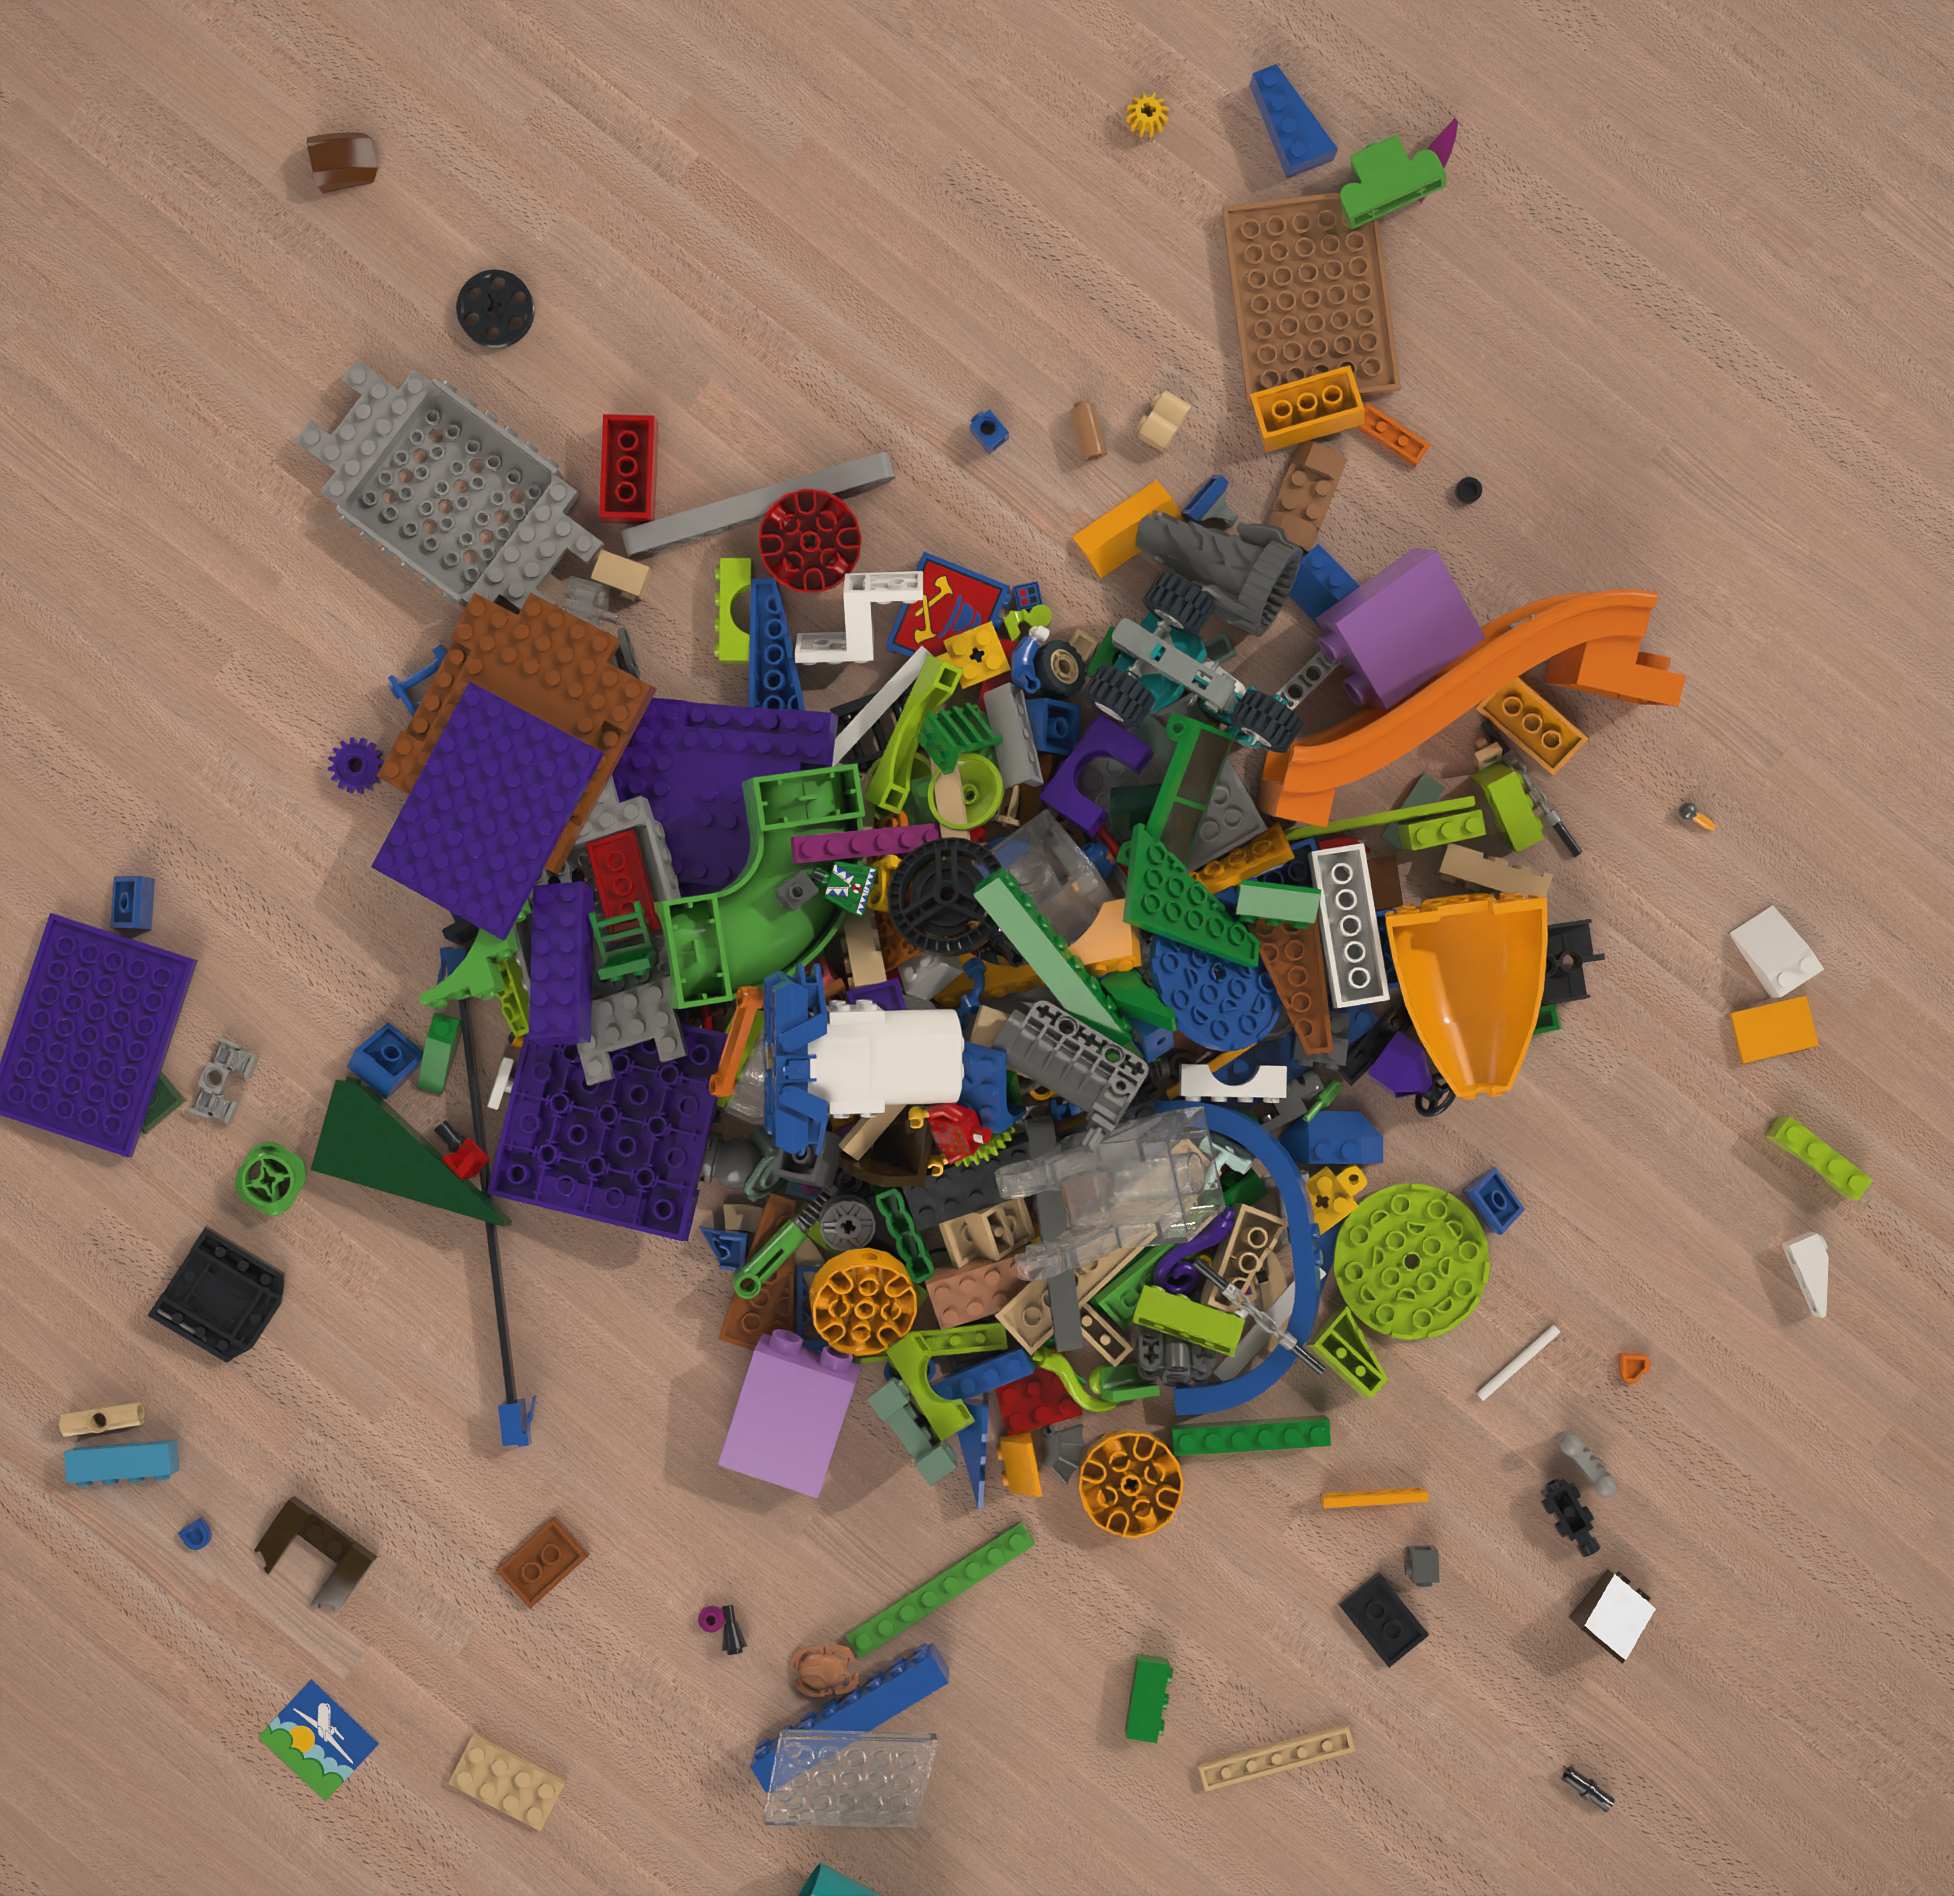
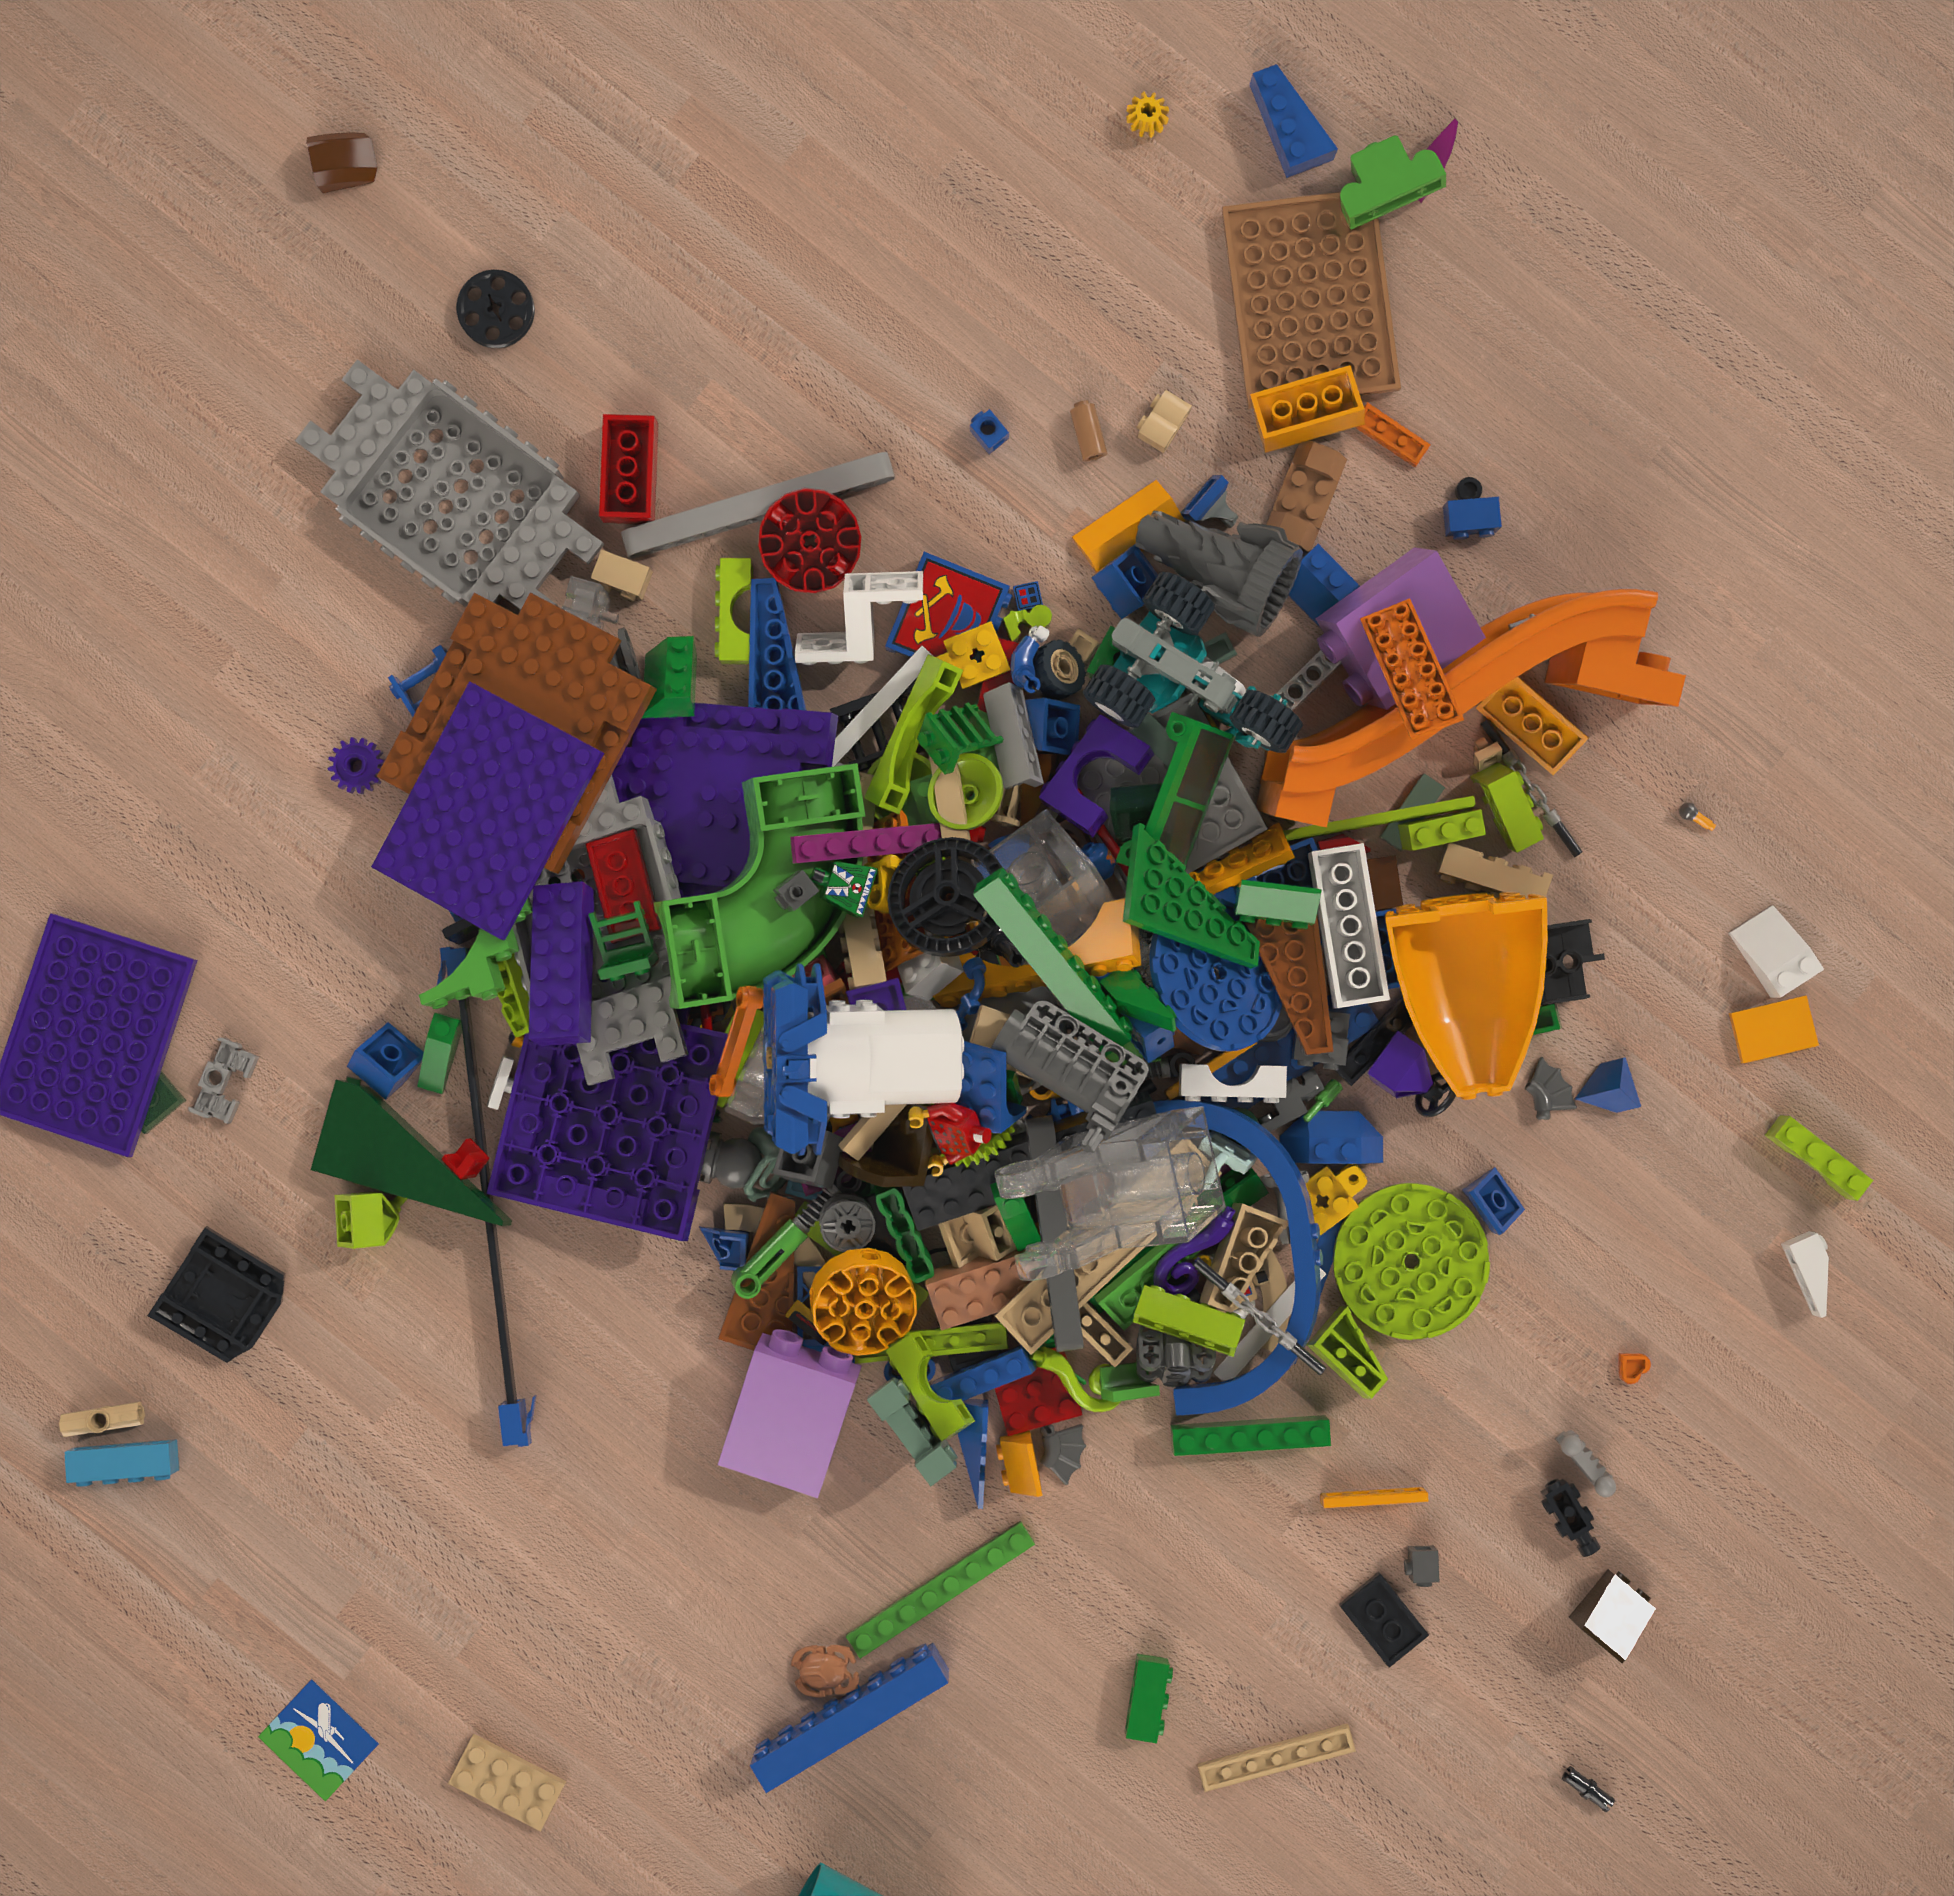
(132, 902): blue slope -> none
(196, 1535): blue tile -> none
(246, 1186): bright green piece -> none
(301, 1520): dark brown wedge -> none
(366, 1219): none -> lime piece
(449, 1136): black pin -> none
(542, 1562): dark orange tile -> none
(672, 672): none -> green slope
(714, 1611): magenta plate -> none
(732, 1636): black cone -> none
(802, 1317): none -> sticker
(850, 1778): clear plate -> none
(1017, 1219): none -> green slope
(1124, 1509): light orange brick -> none
(1126, 581): none -> blue slope
(1411, 669): none -> orange plate
(1472, 517): none -> blue brick
(1518, 1362): white bar -> none
(1549, 1090): none -> dark grey arm
(1611, 1087): none -> blue slope

